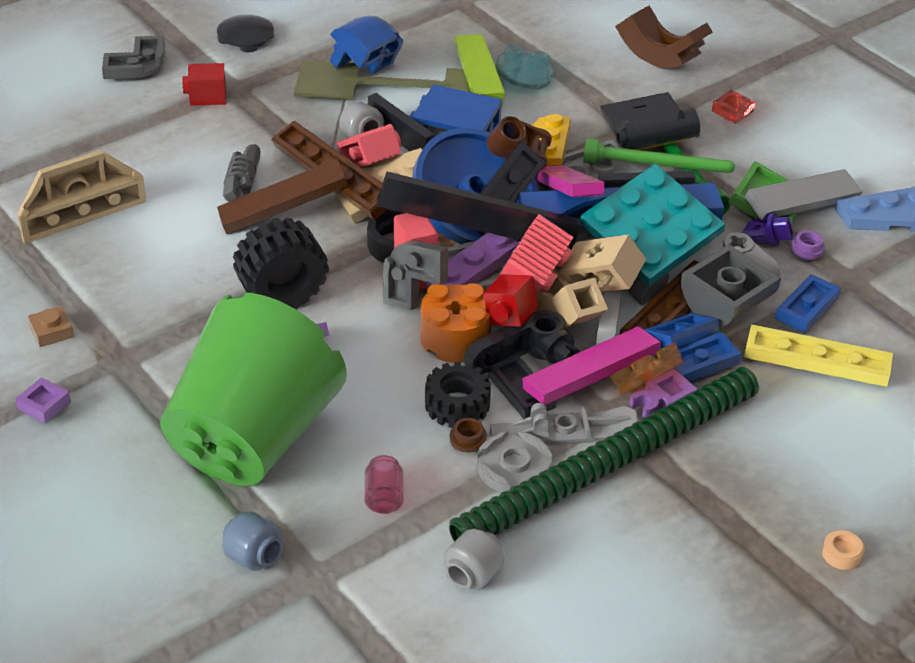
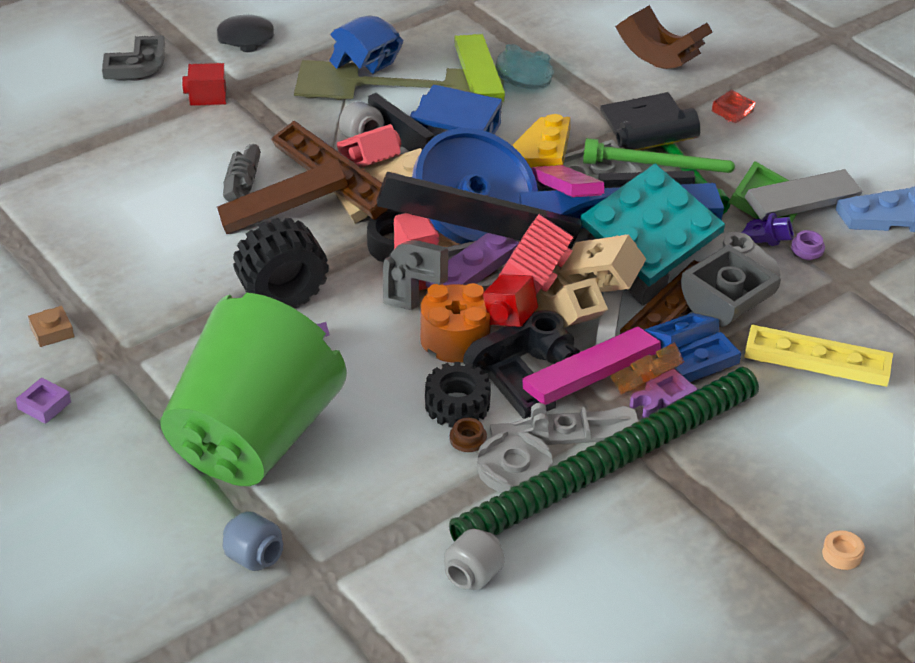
(78, 194): tan wedge -> none
(384, 485): clear pink brick -> none
(511, 132): reddish brown piece -> none
(514, 175): black tile -> none
(807, 303): blue plate -> none

